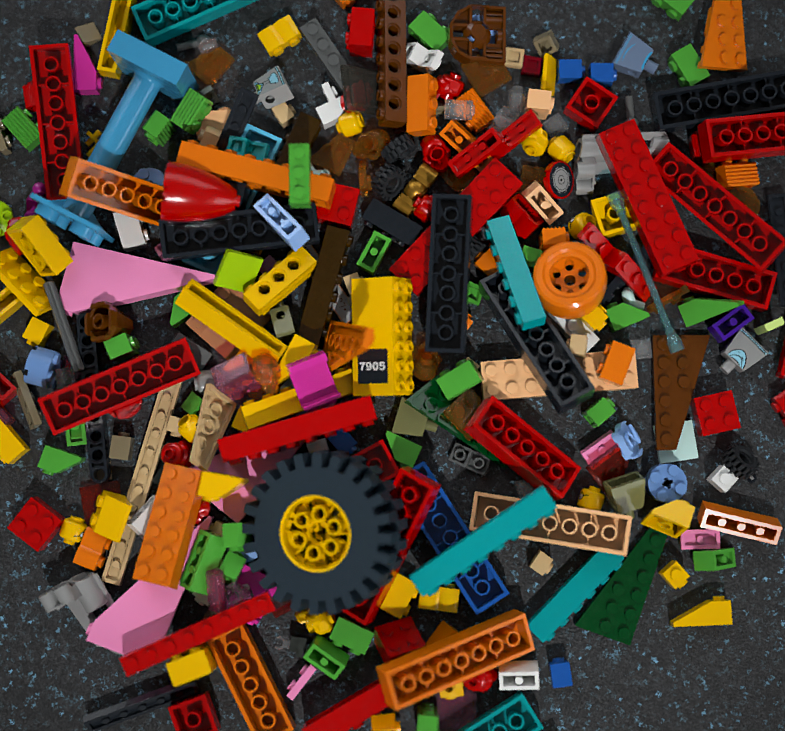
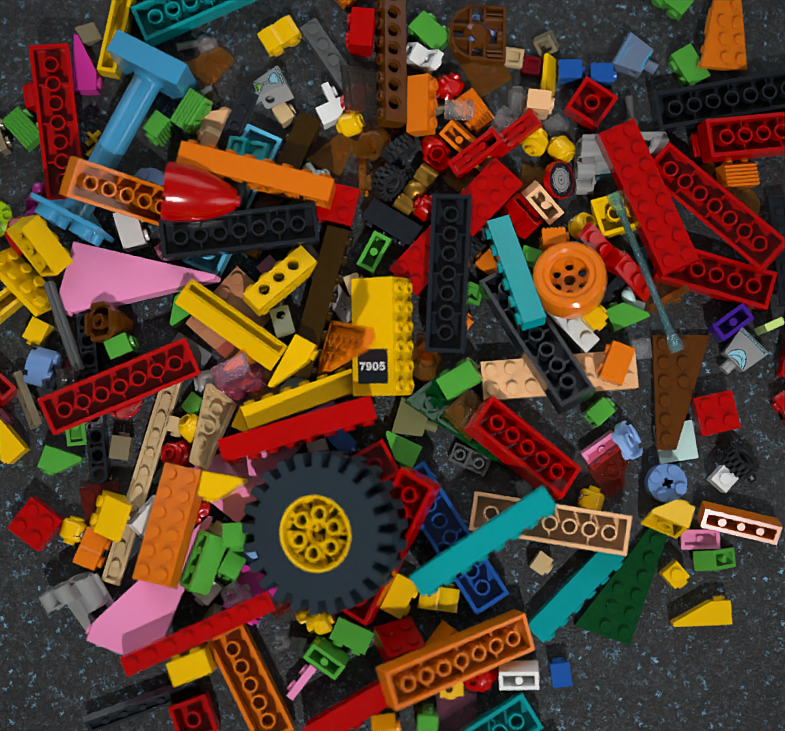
(216, 590): clear pink axle -> none
(237, 270): lime tile -> none
(266, 372): clear orange head -> none
(281, 222): light blue slope -> none
(300, 175): bright green brick -> none
(313, 381): dark pink panel -> none
(578, 345): tan plate -> none
(626, 493): olive torso -> none
(704, 308): bright green slope -> none

